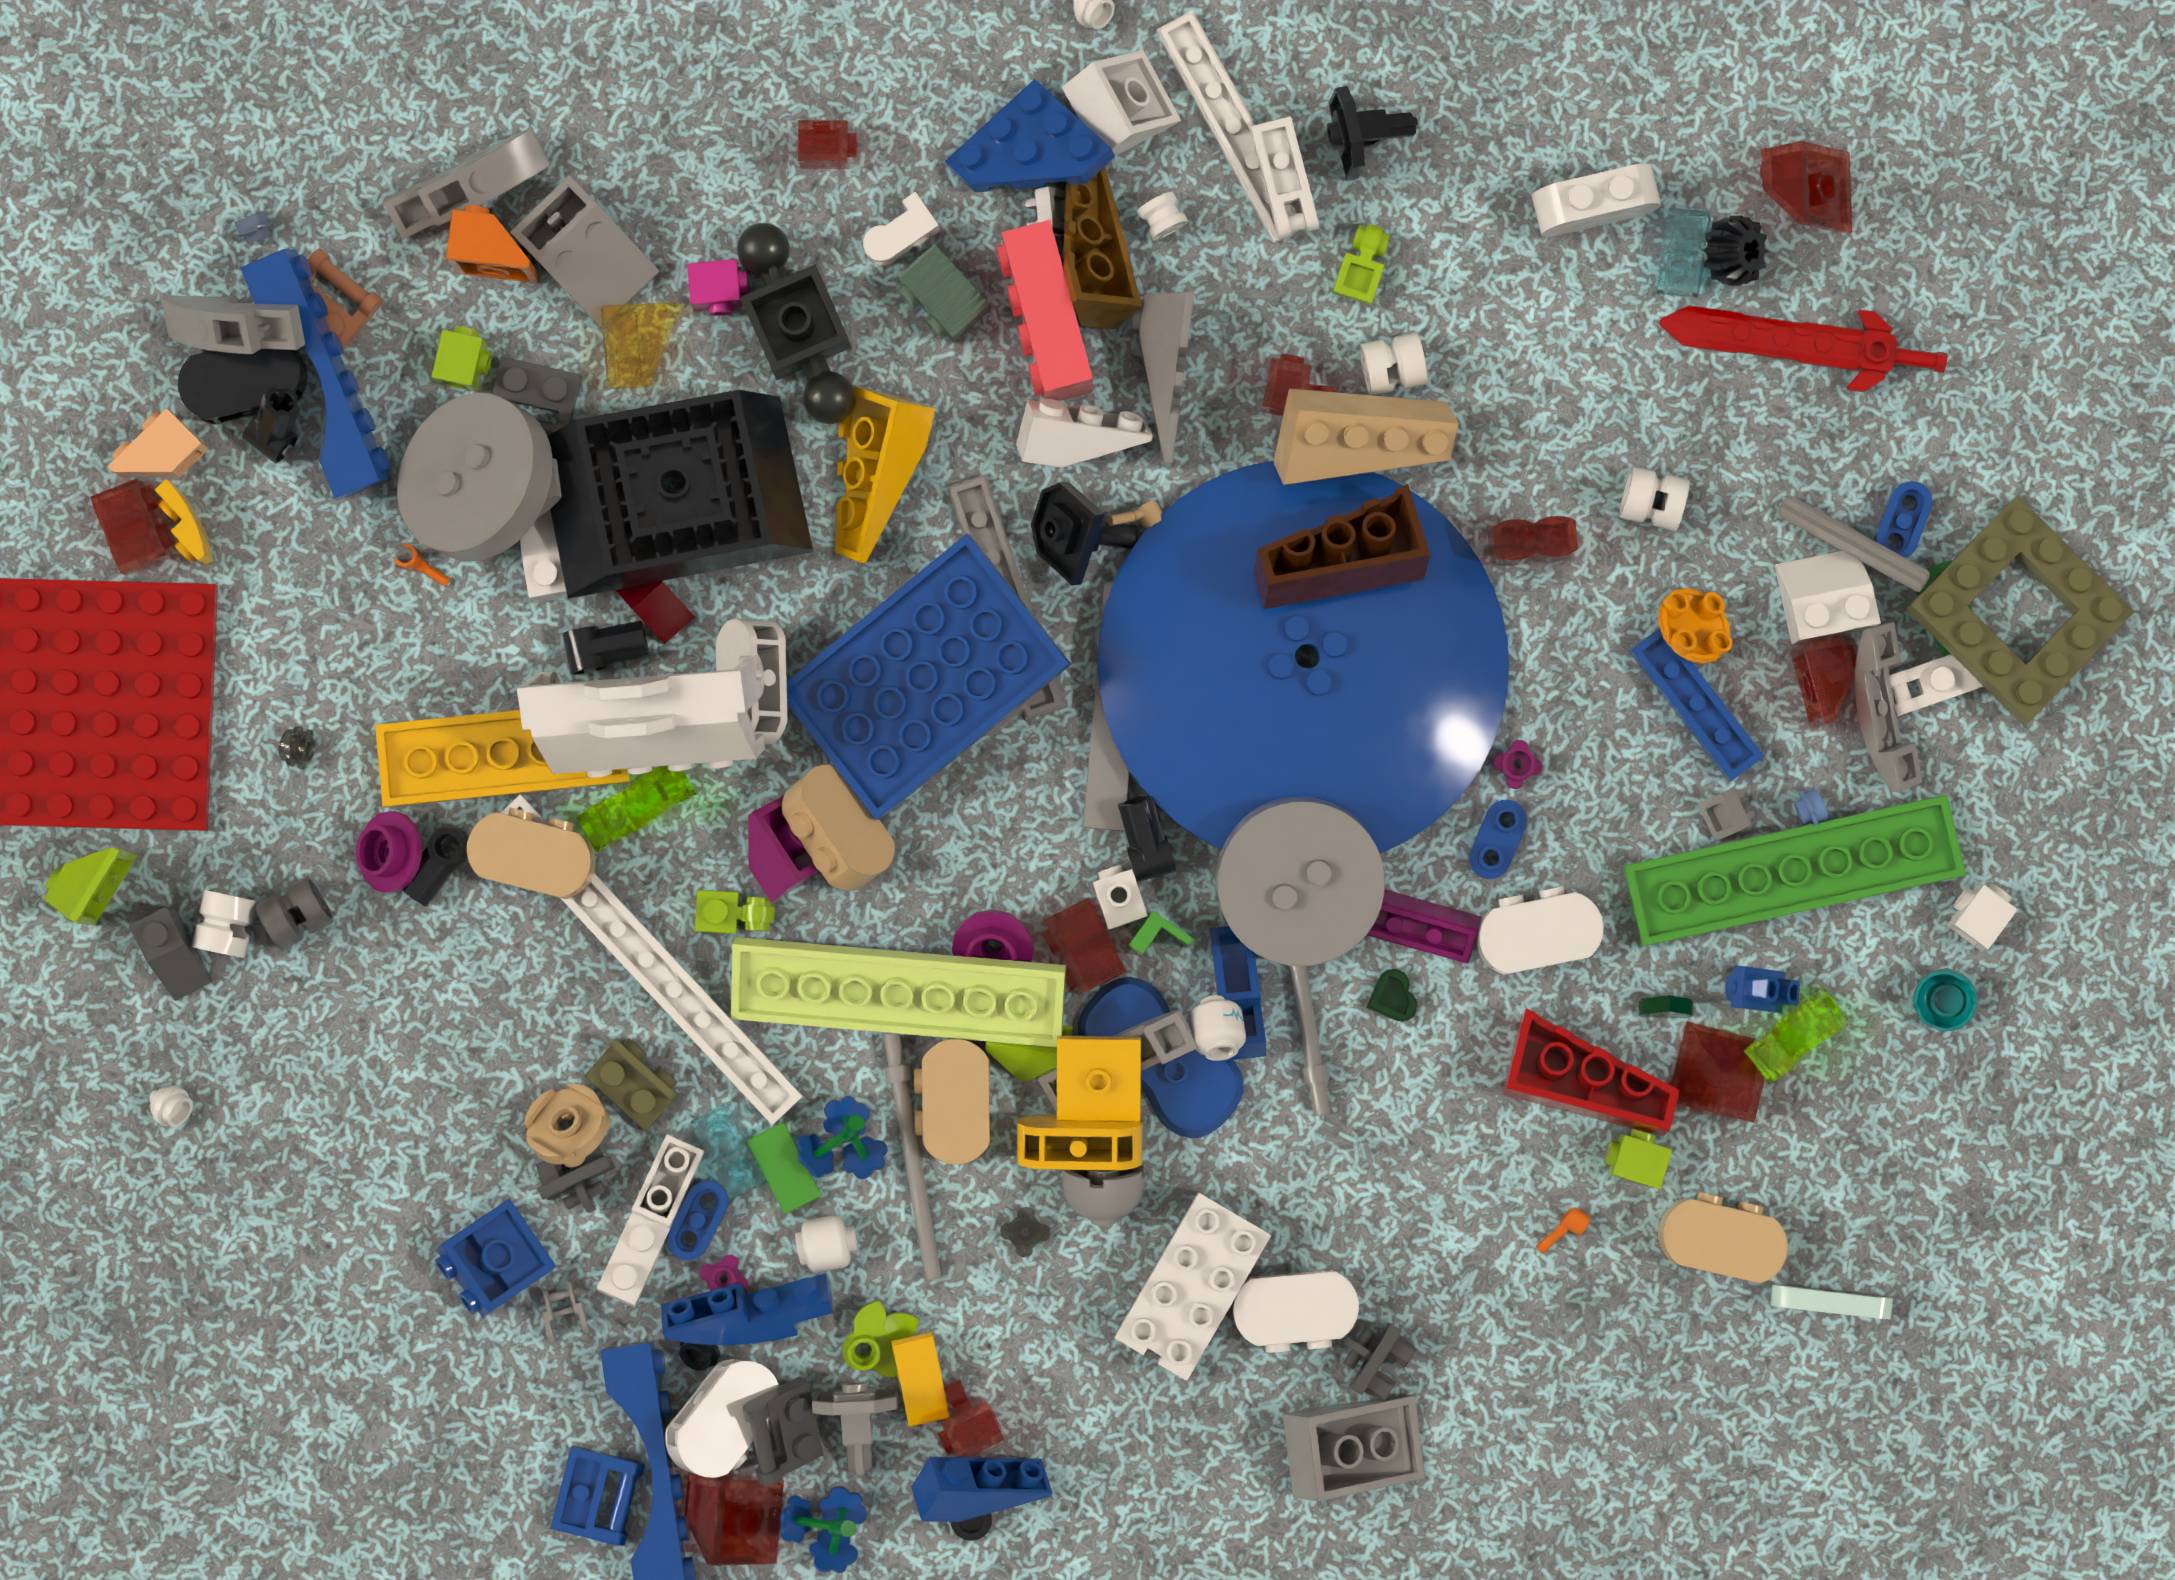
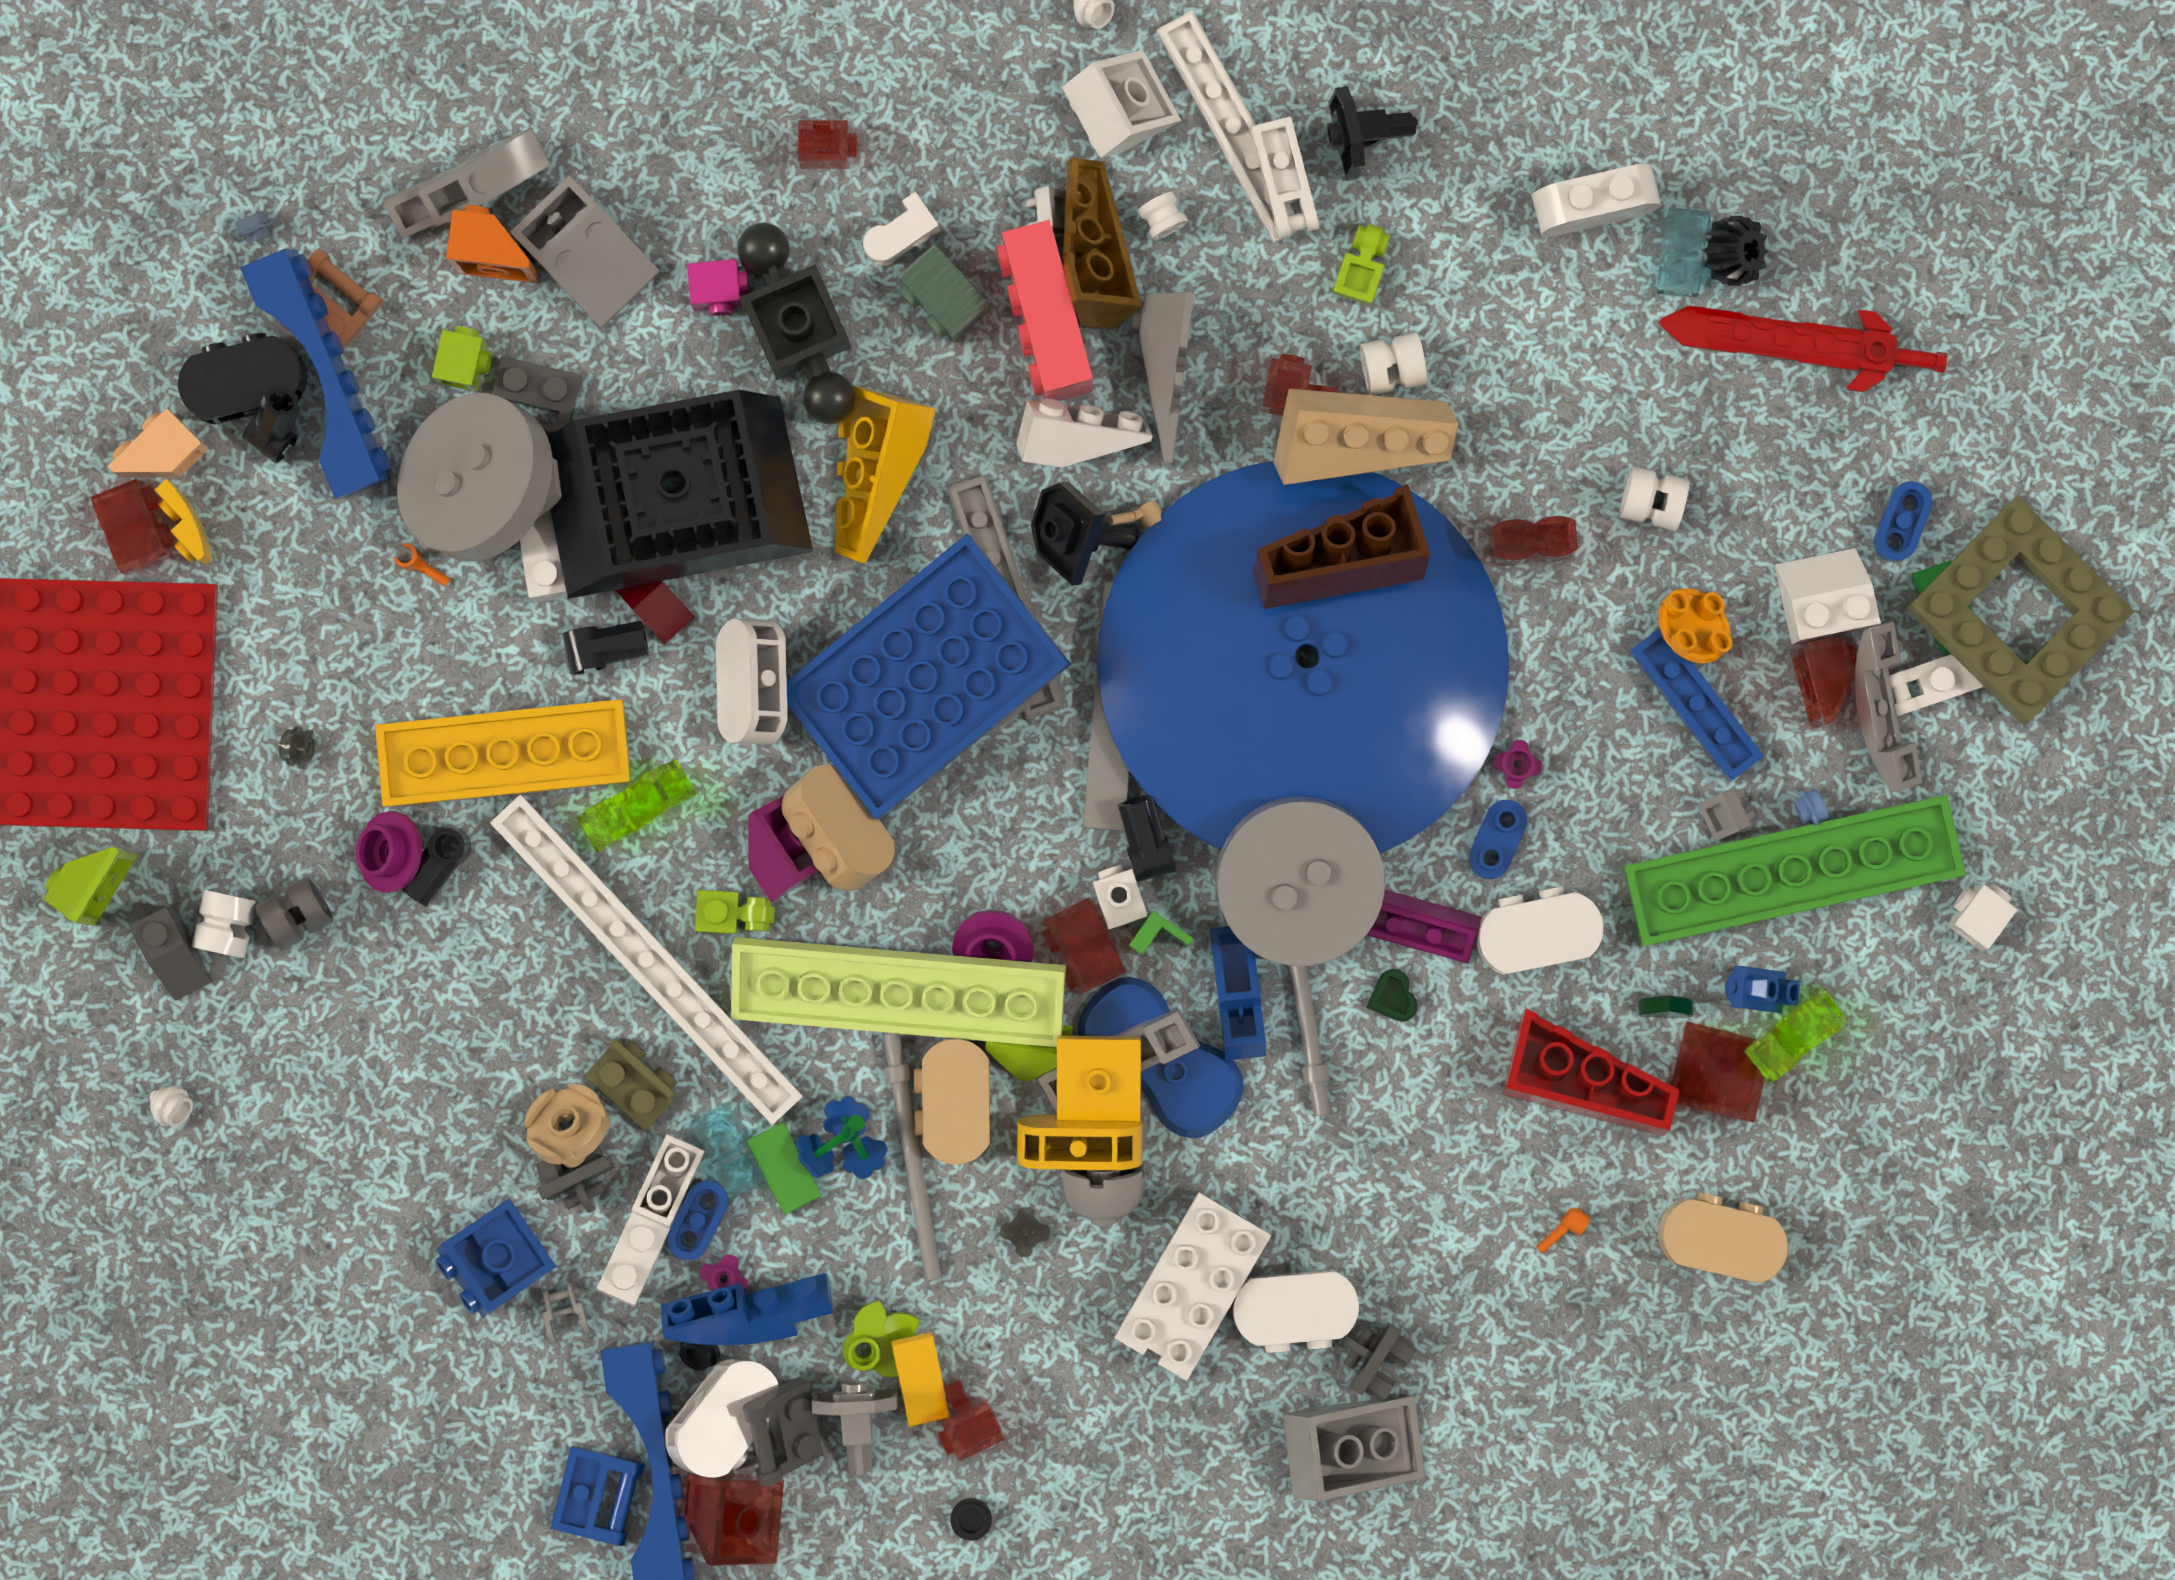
(232, 326): light grey slope -> none
(531, 854): tan brick -> none
(635, 341): clear yellow wing -> none
(644, 720): white piece -> none
(825, 1243): white head -> none
(838, 1523): blue plant -> none
(973, 1486): blue slope -> none
(1030, 145): blue plate -> none
(1217, 1028): white head -> none
(1638, 1159): lime brick -> none
(1810, 184): clear red slope -> none
(1831, 1302): light aqua beam -> none
(1854, 543): light grey axle -> none
(1955, 1000): teal hair -> none

